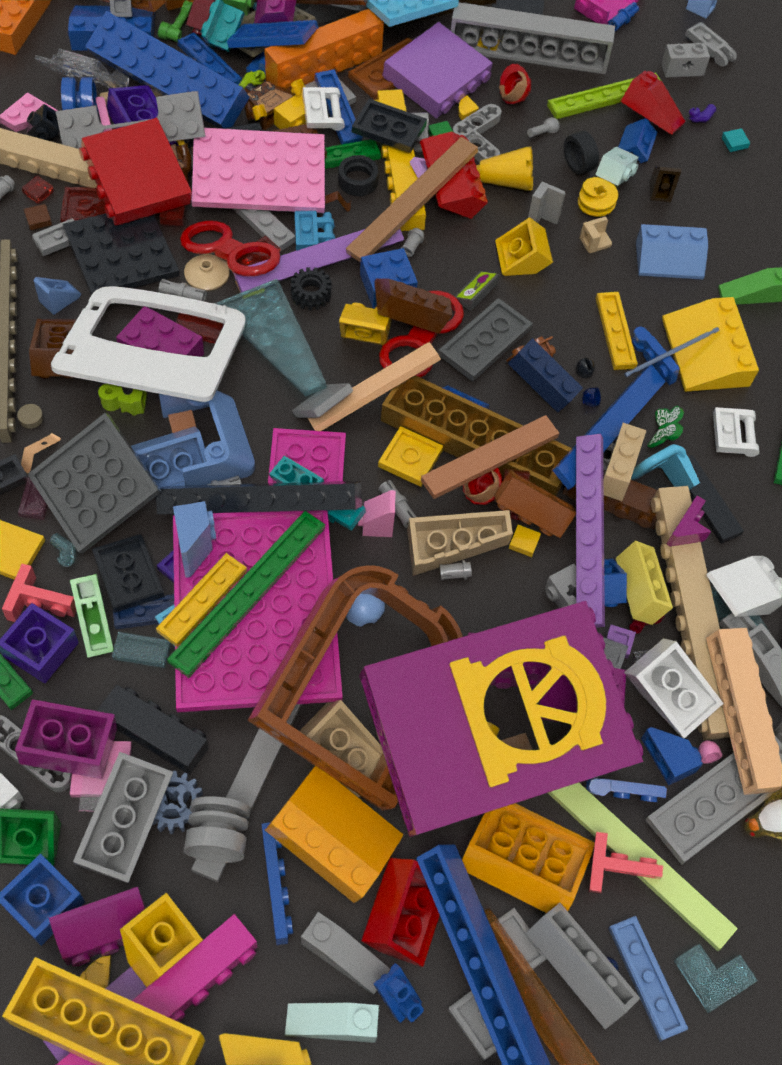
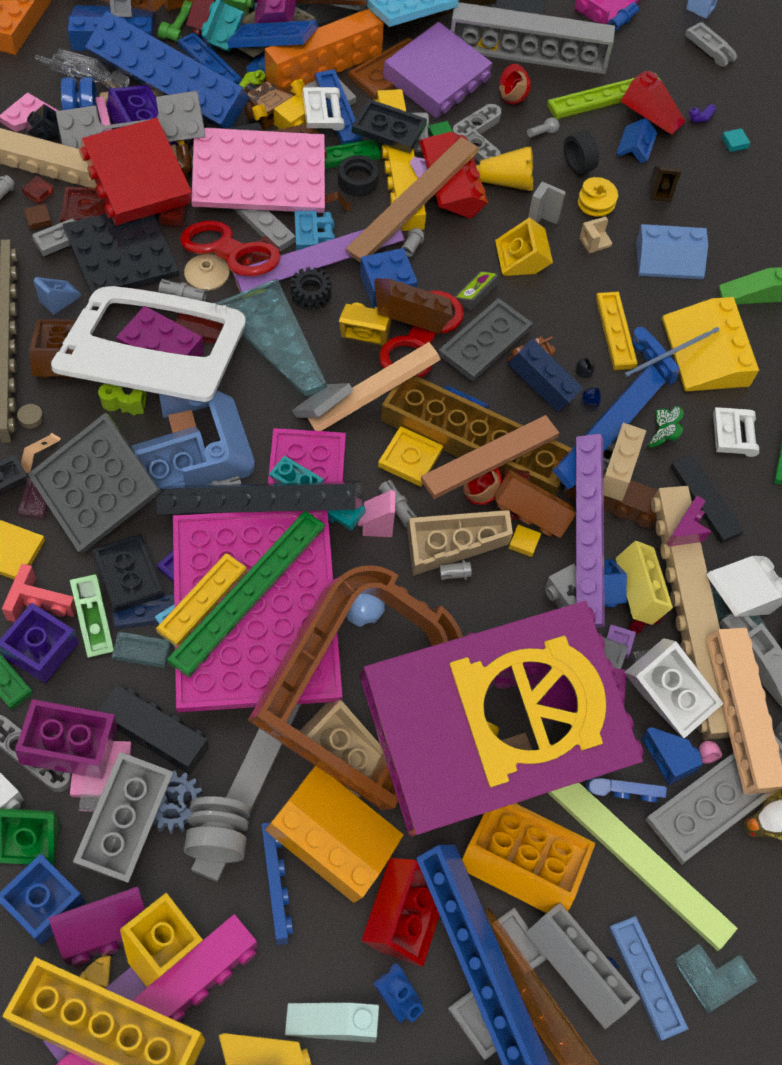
(67, 550): clear light blue arm -> none
(195, 533): medium blue slope -> none
(343, 952): light grey slope -> none
(466, 107): yellow tile -> none
(617, 166): light aqua brick -> none
(619, 864): coral bracket -> none
(674, 464): medium azure piece -> none
(685, 60): light grey brick -> none

